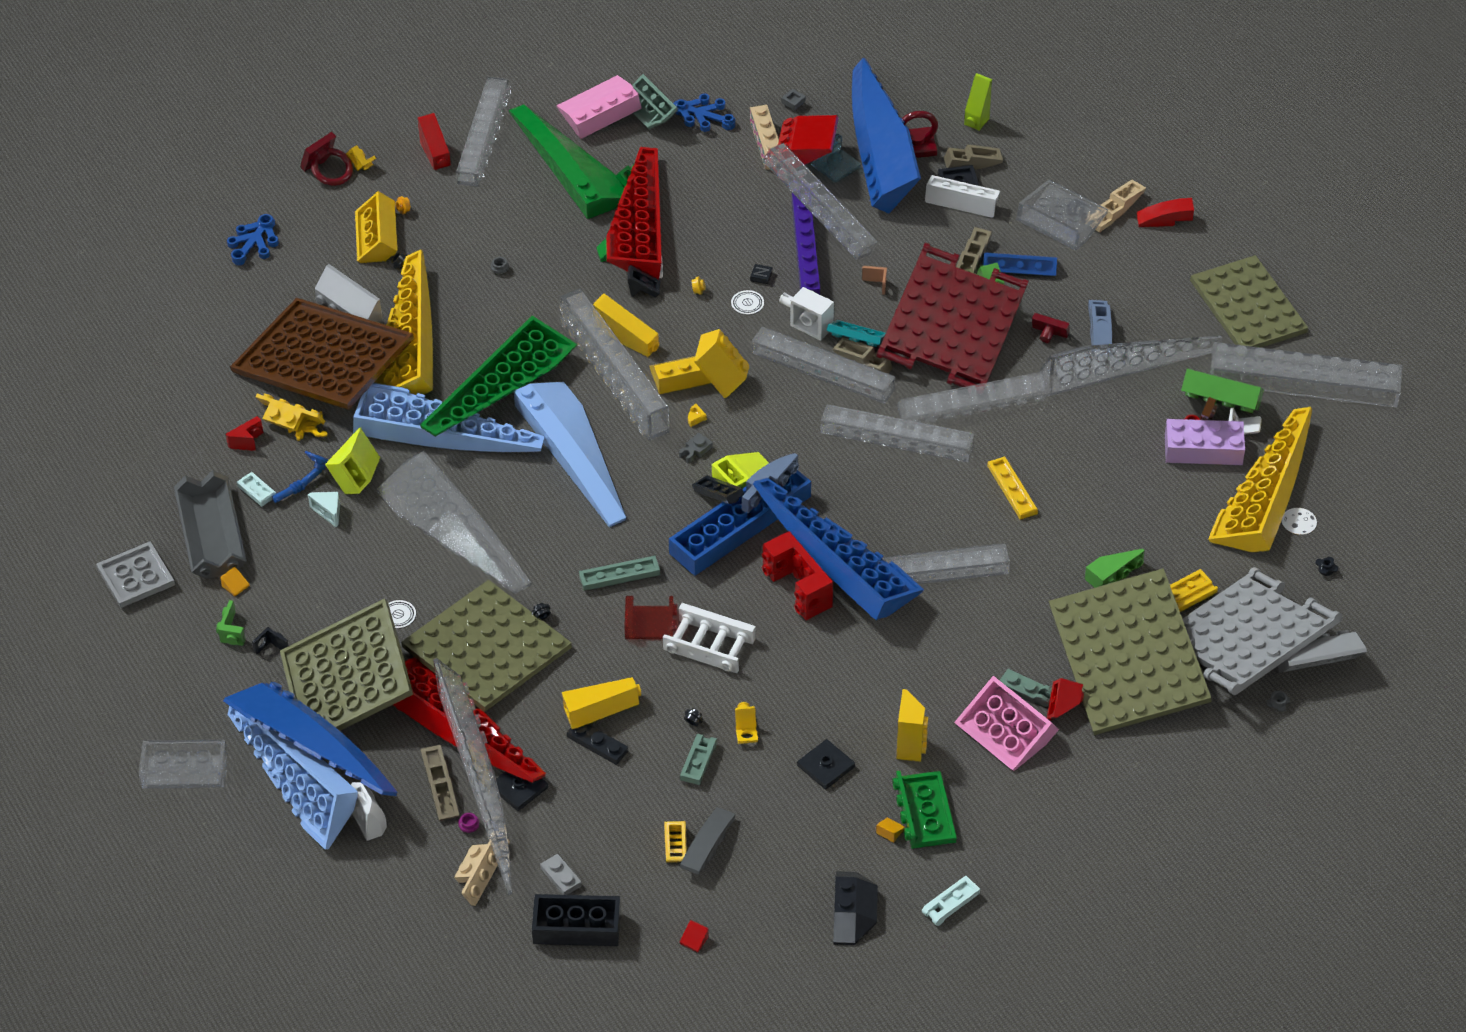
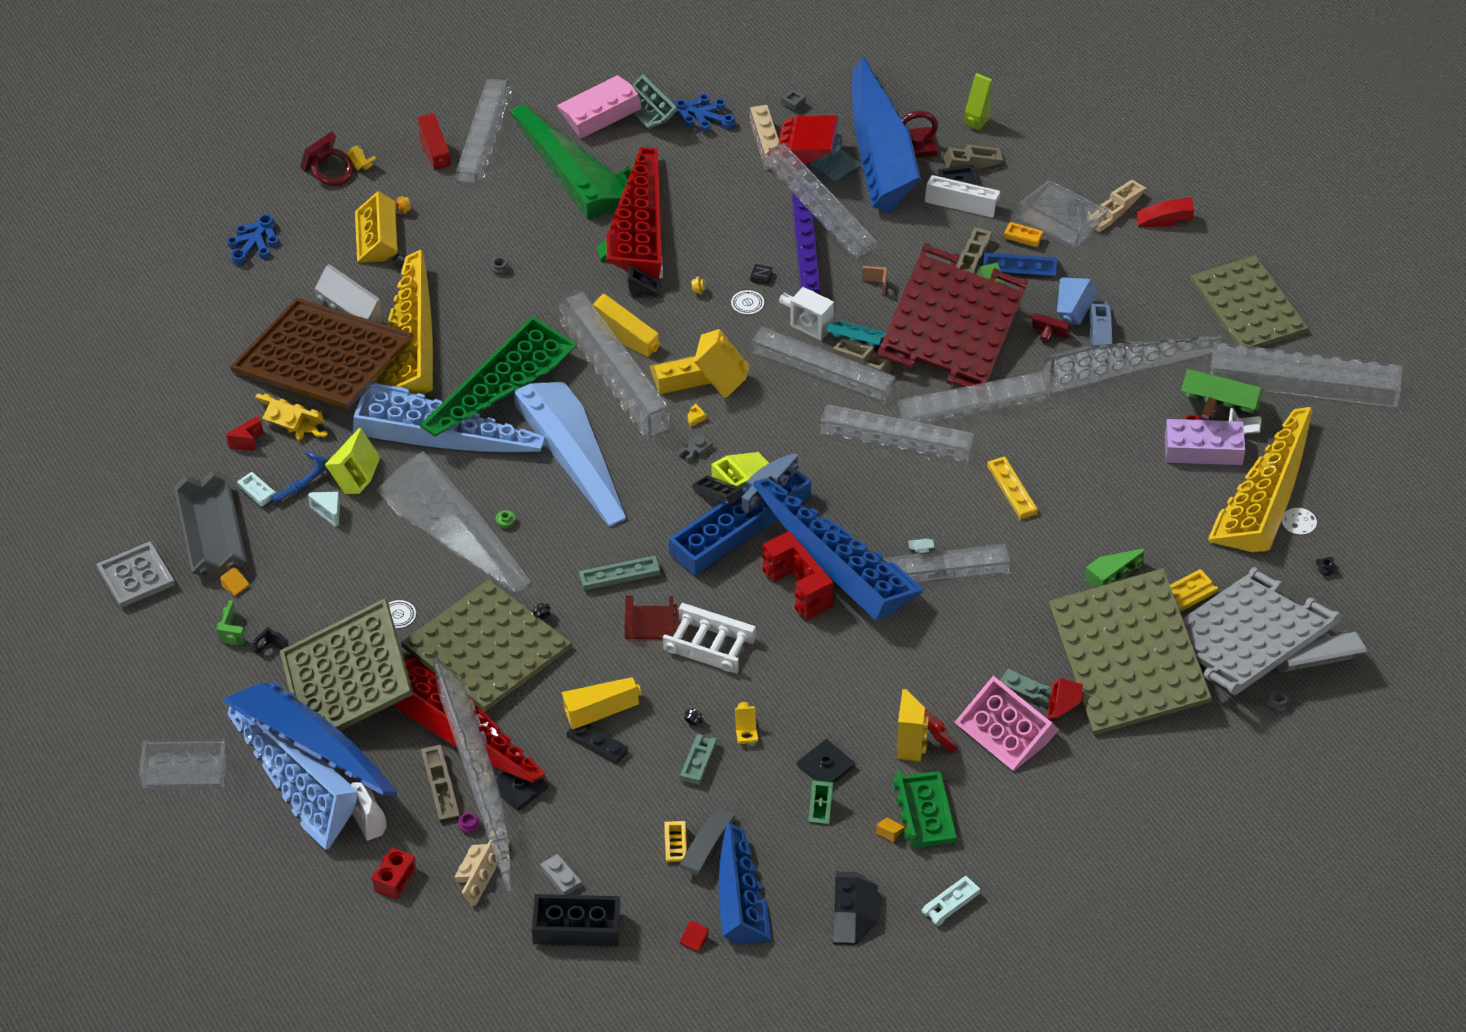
(396, 874): none -> red brick
(505, 519): none -> bright green plate
(740, 903): none -> blue wedge
(821, 801): none -> green slope
(921, 545): none -> light aqua plate
(939, 732): none -> red plate
(1023, 234): none -> light orange plate
(1075, 299): none -> medium blue slope

